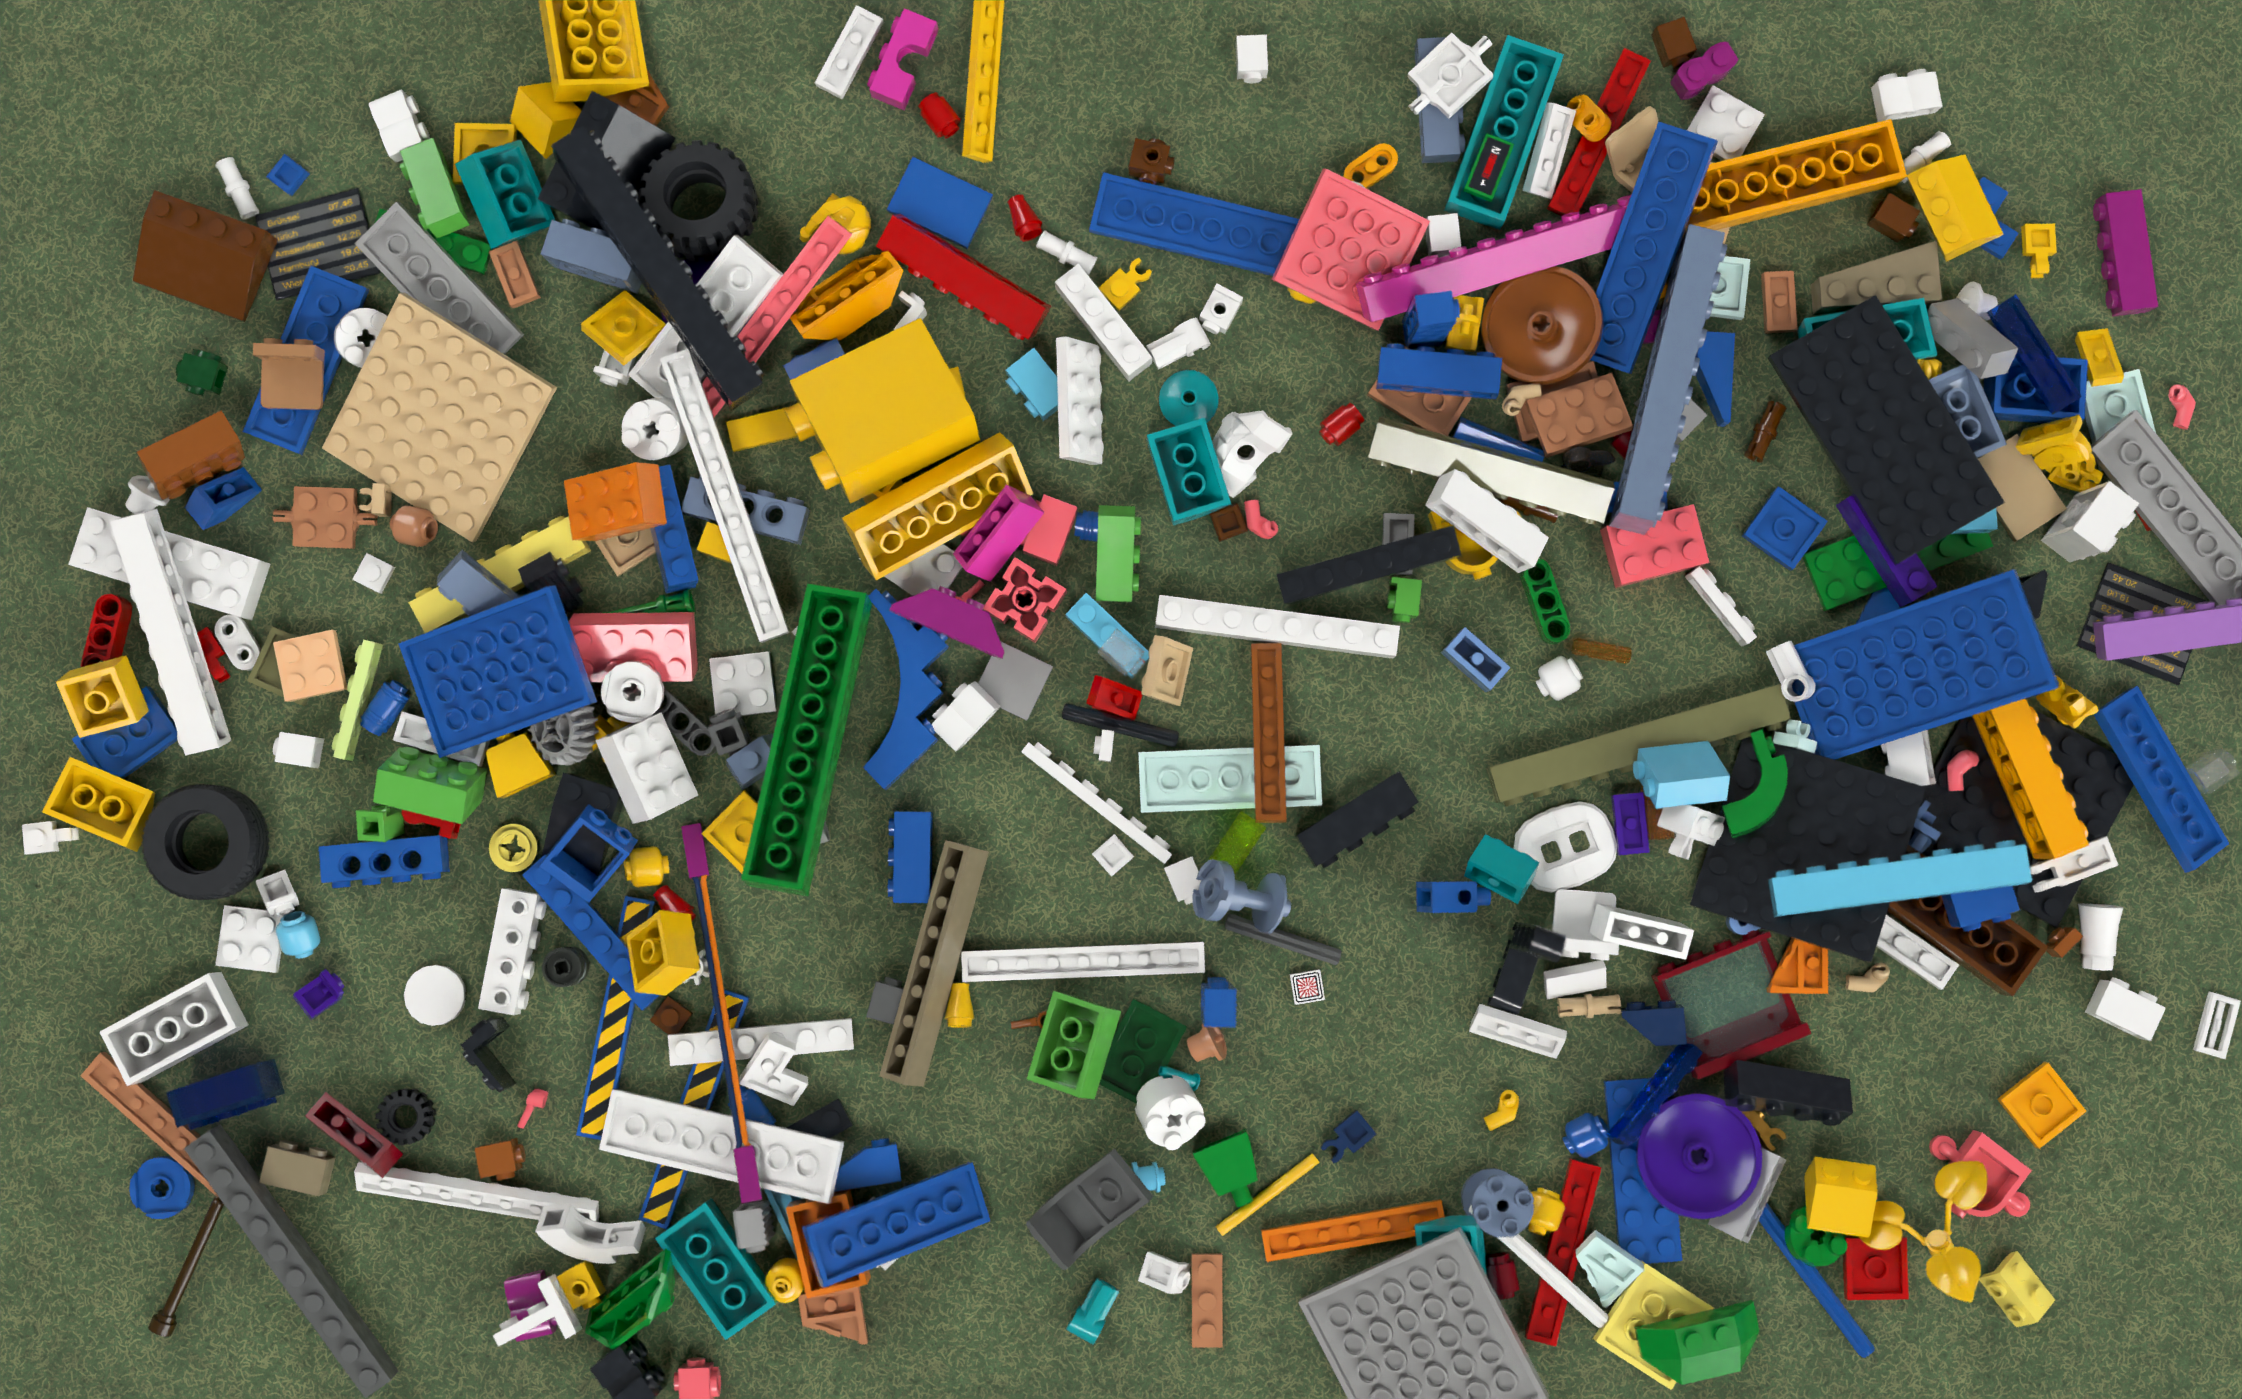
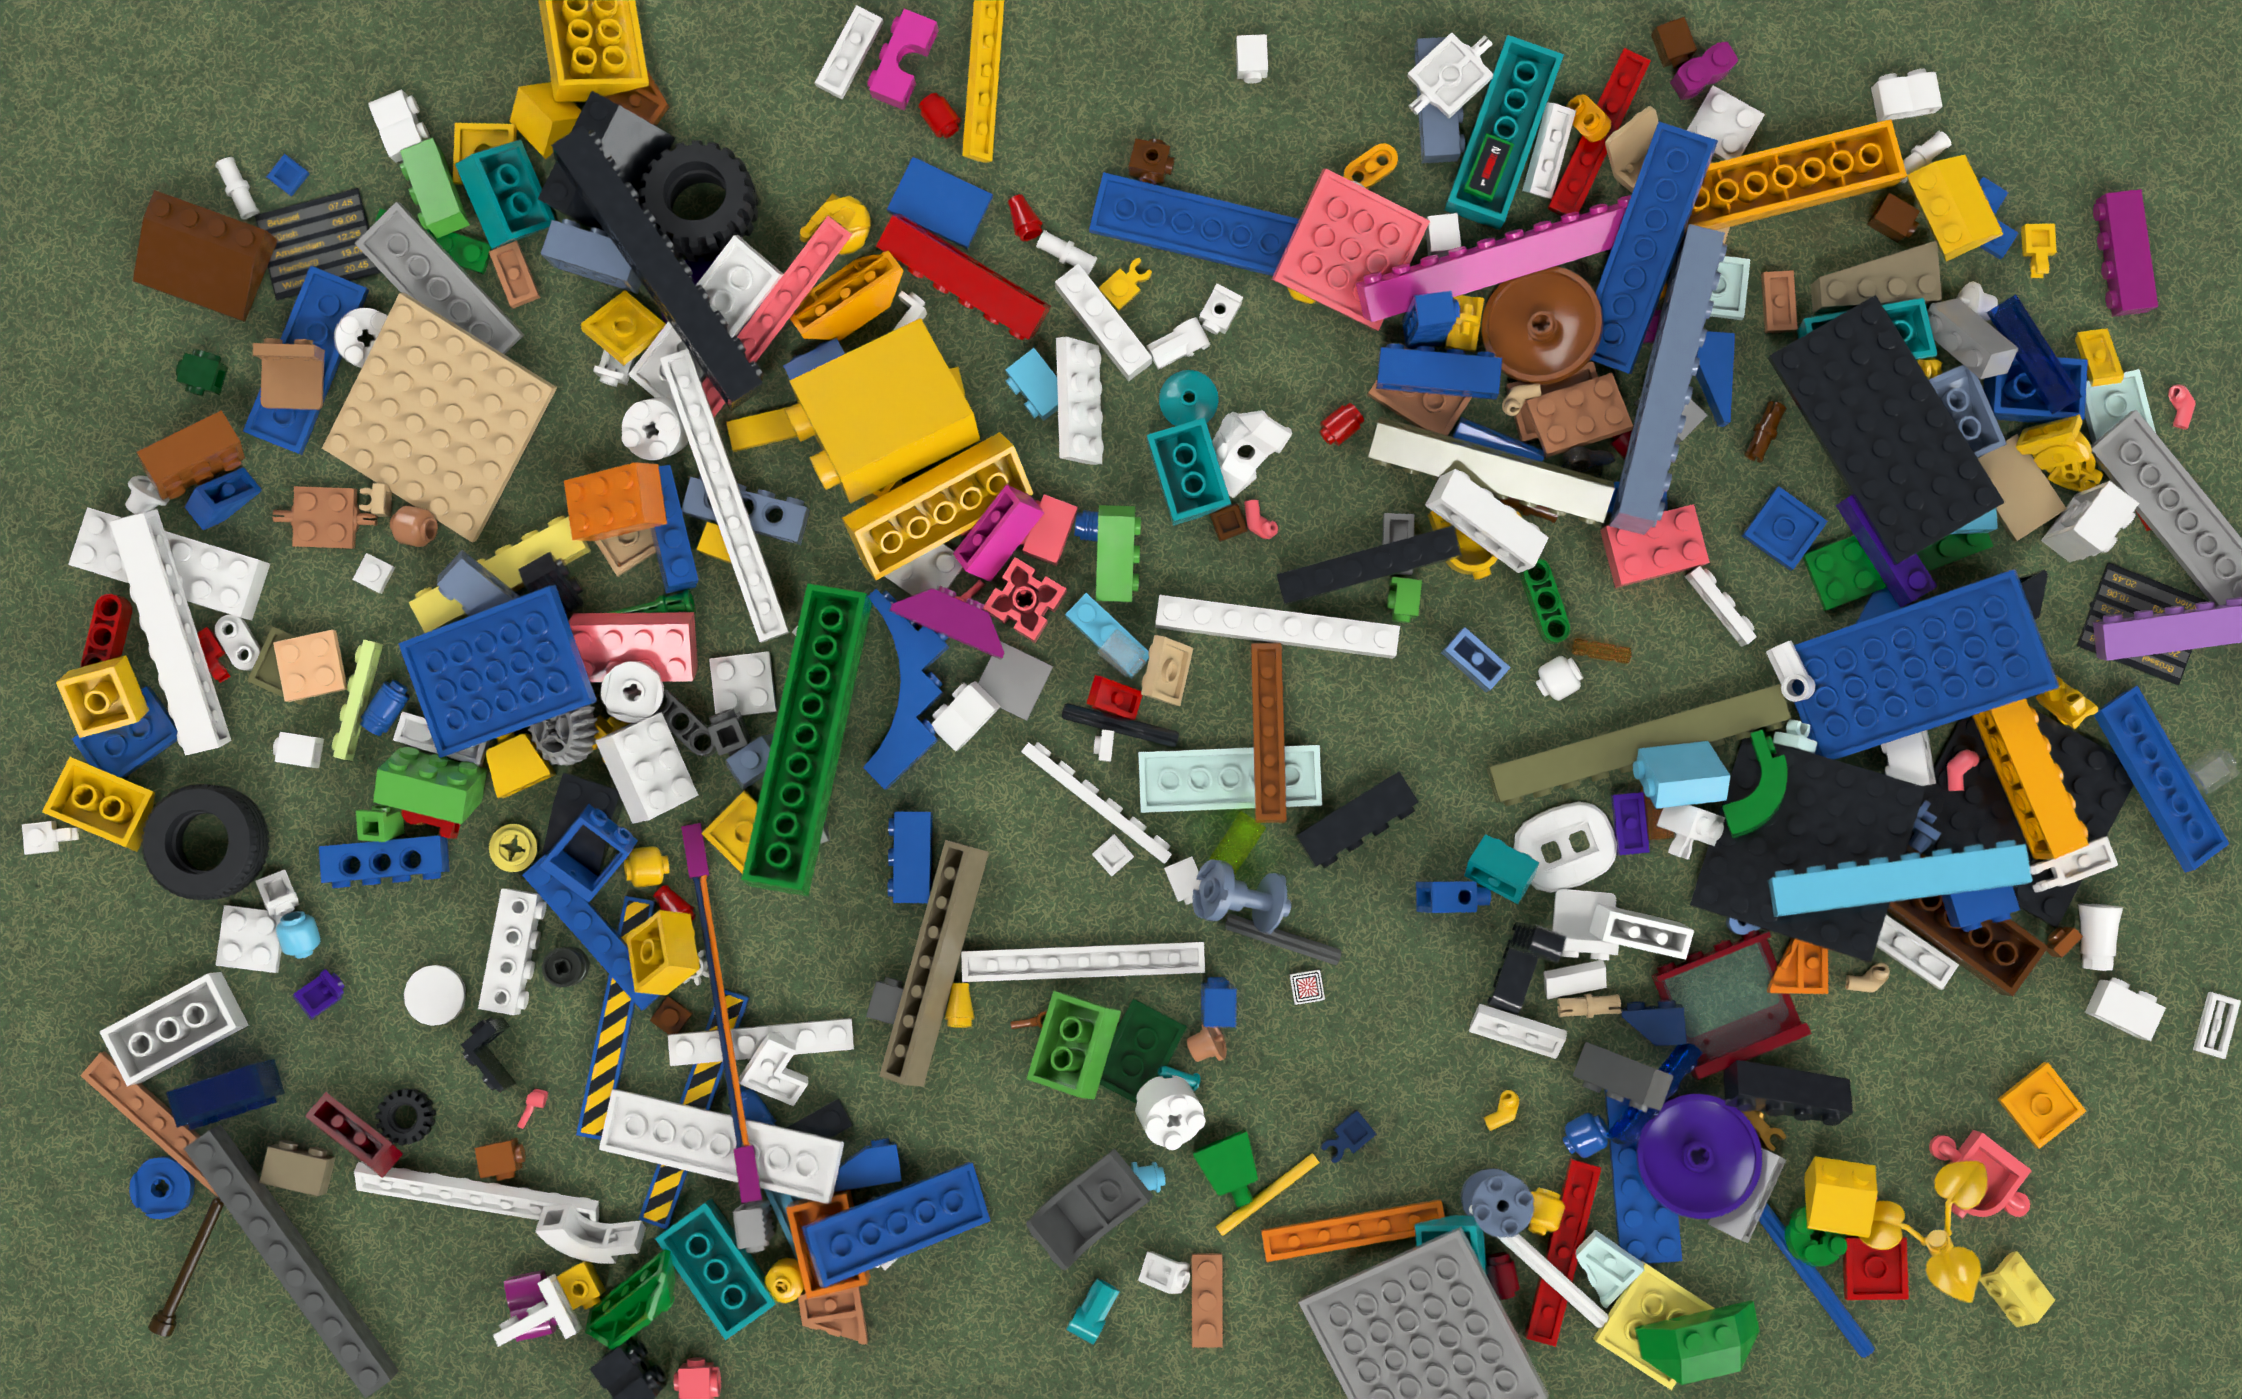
(1622, 1078): none -> dark grey brick

